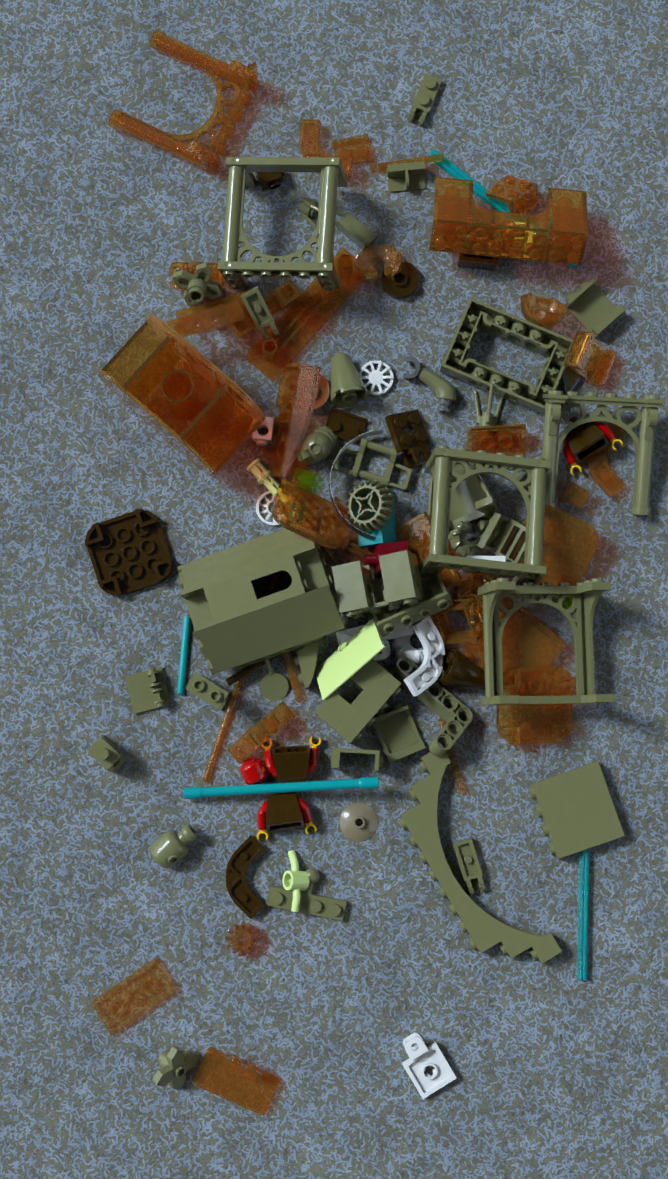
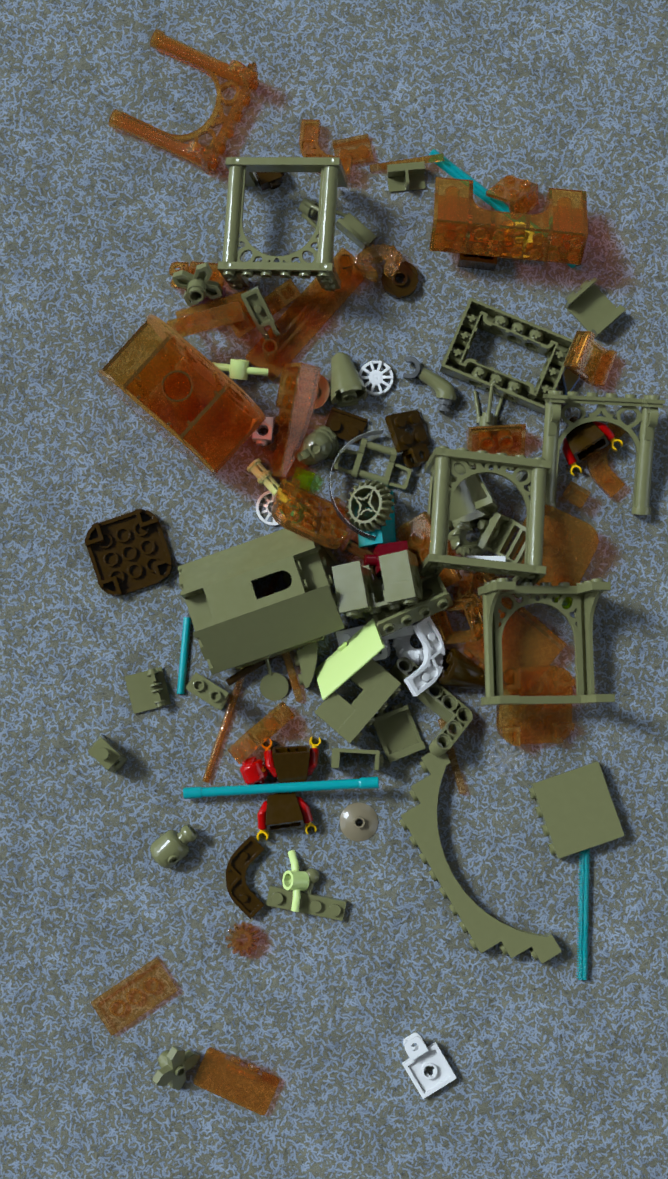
(240, 369): none -> yellowish green piece
(425, 97): olive hinge -> none
(469, 864): olive hinge -> none
(541, 310): clear orange cylinder -> none

